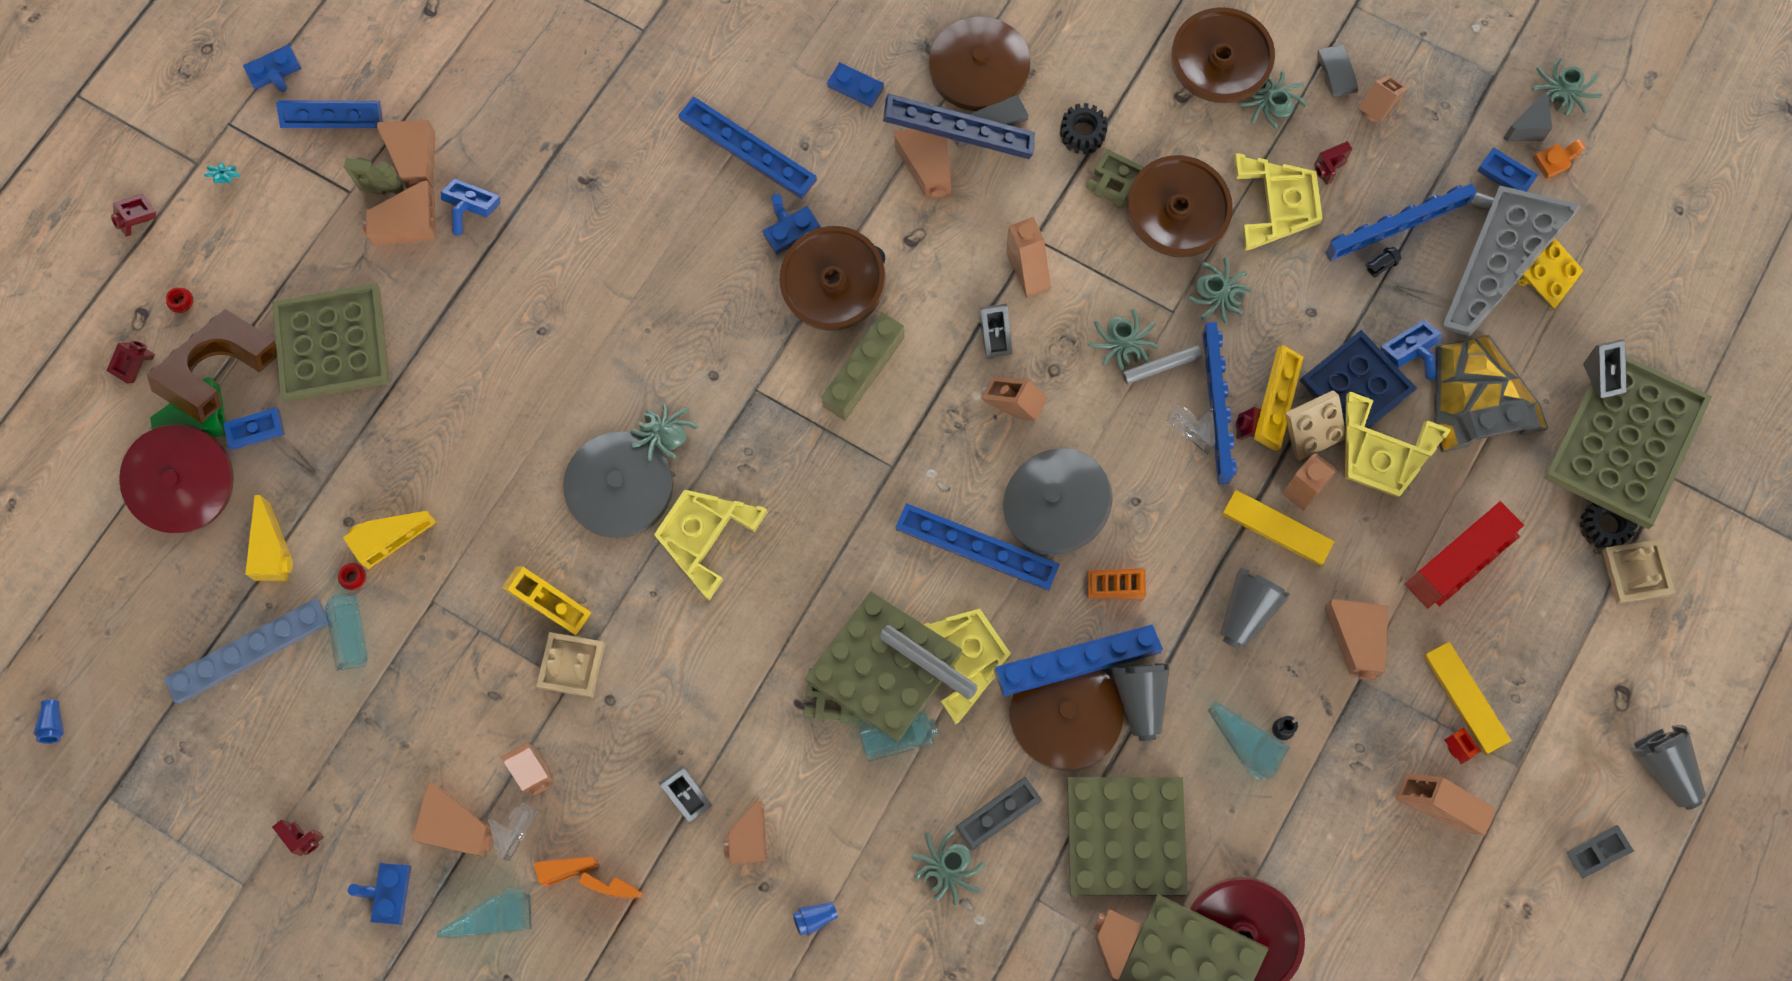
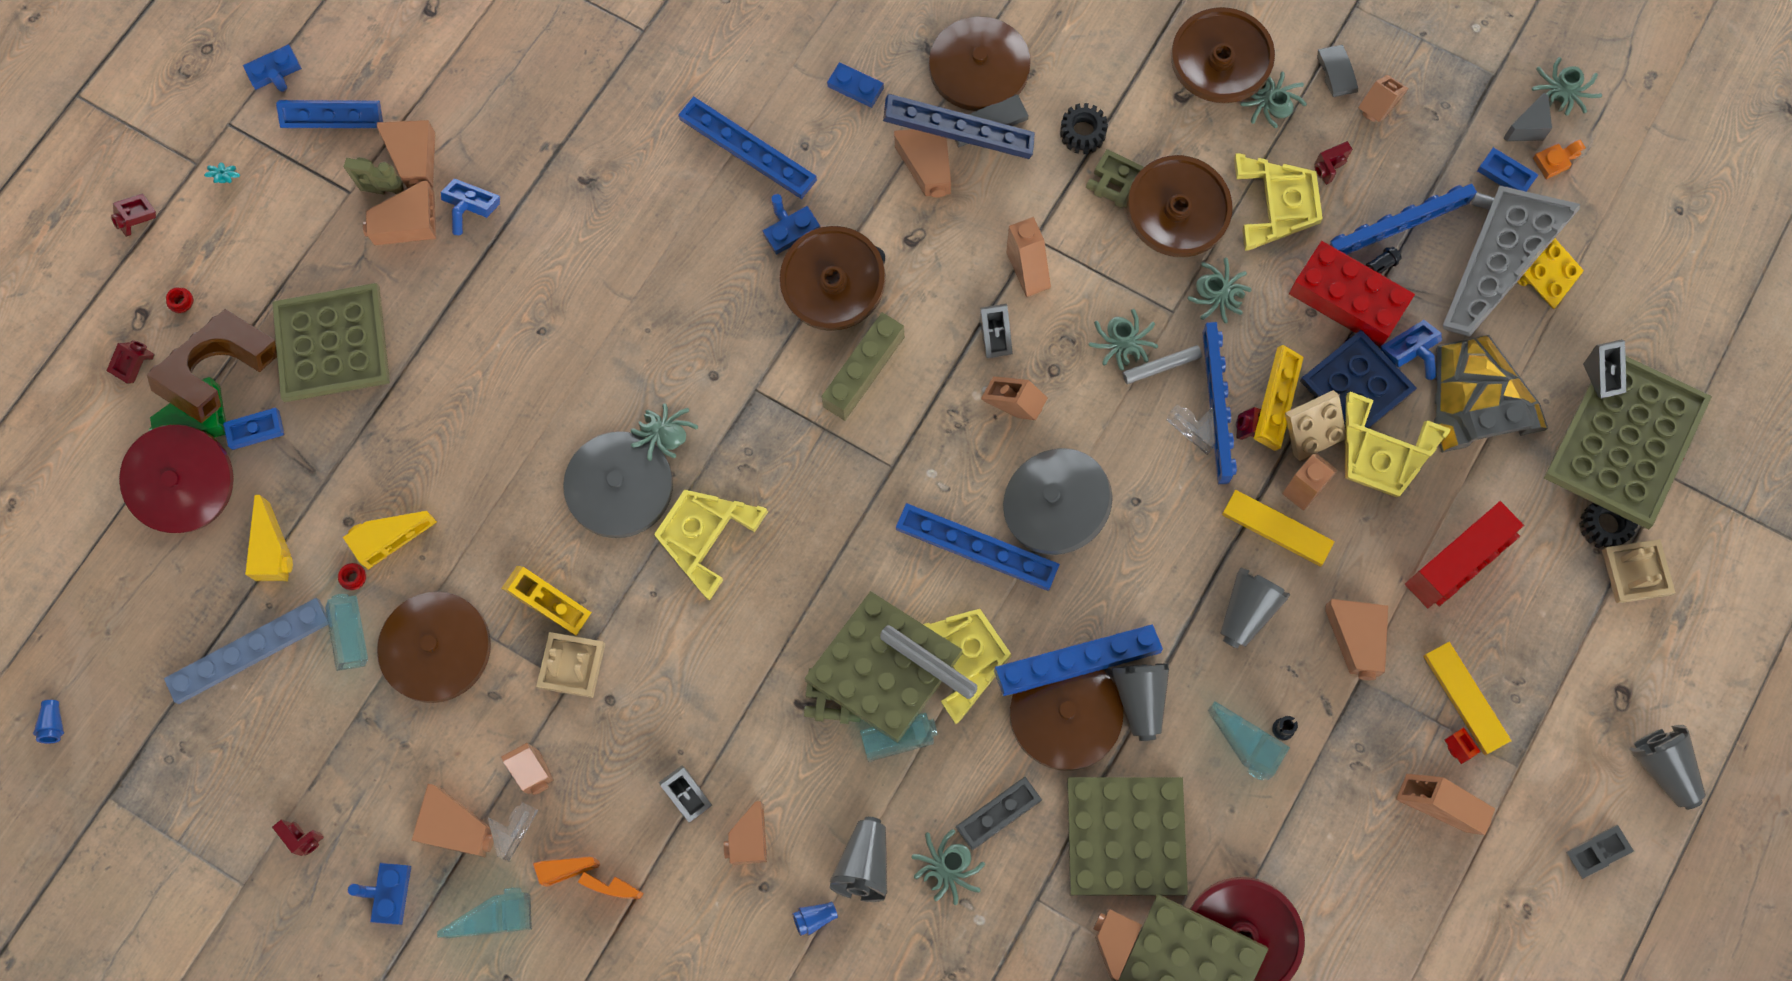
(434, 647): none -> reddish brown dish
(863, 863): none -> dark grey cone
(1116, 574): orange slope -> none
(1351, 293): none -> red brick

